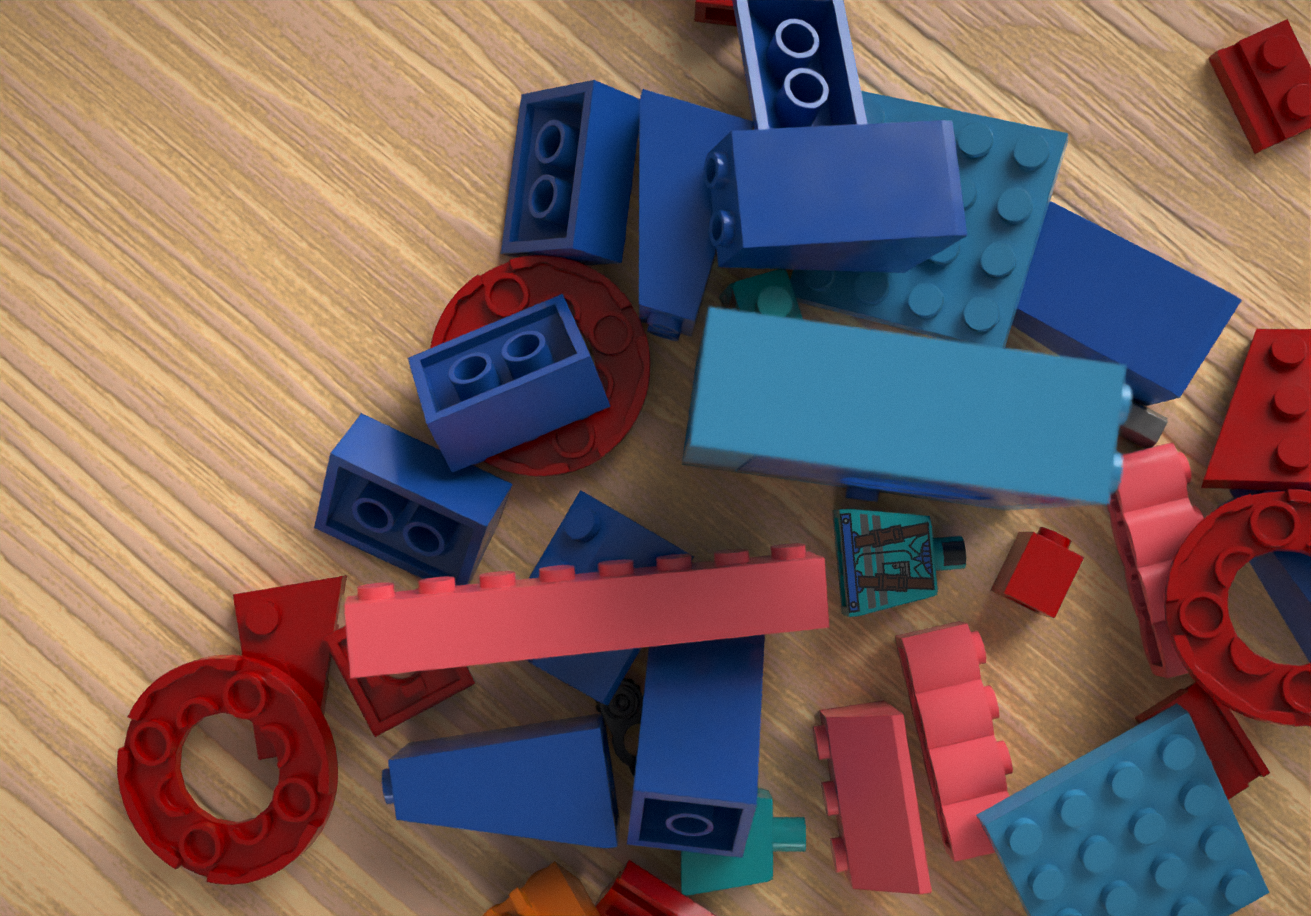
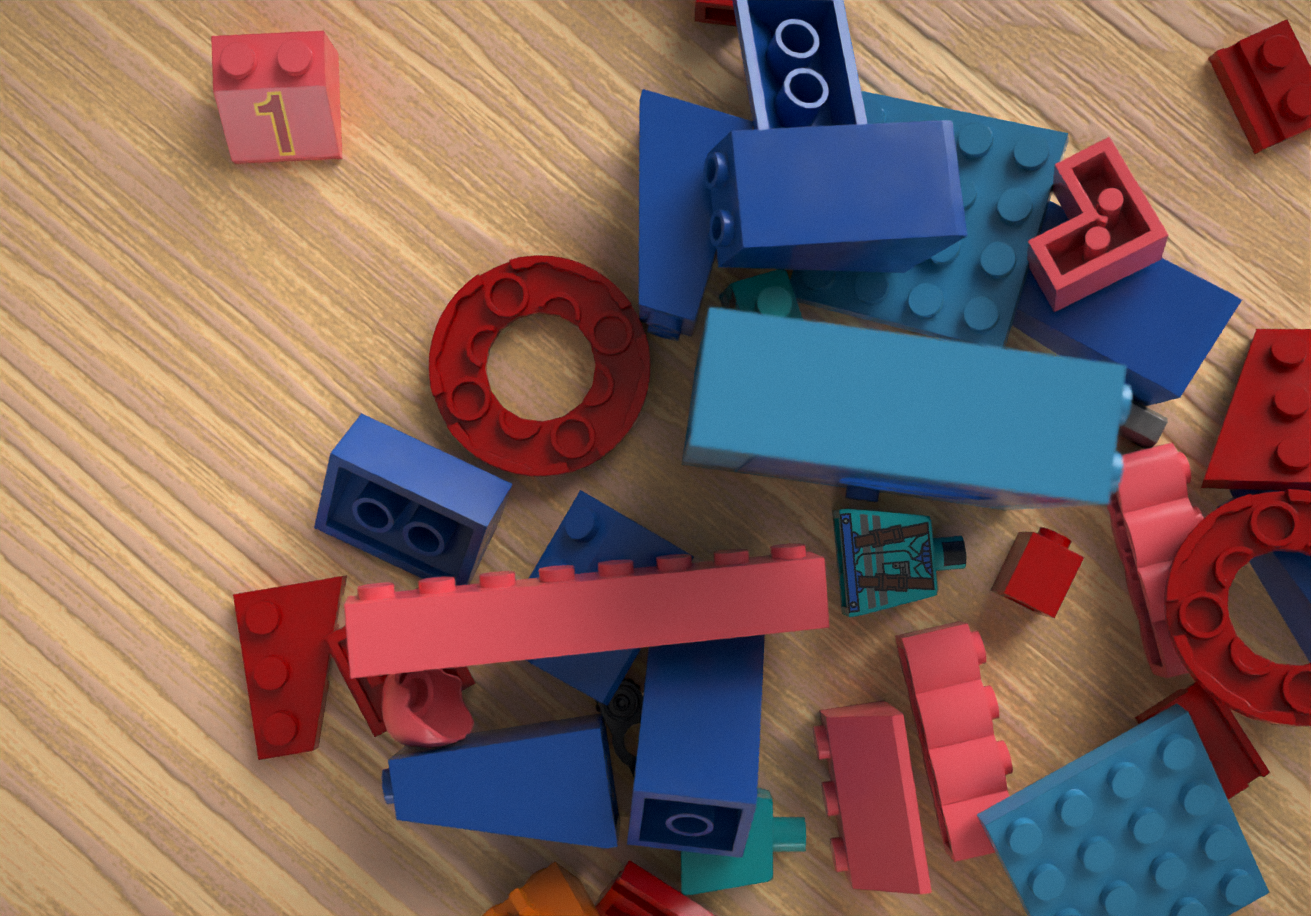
(155, 787): red plate -> none
(278, 96): none -> coral slope
(425, 708): none -> coral hair
(507, 383): blue slope -> none
(572, 174): blue slope -> none
(1107, 231): none -> coral brick

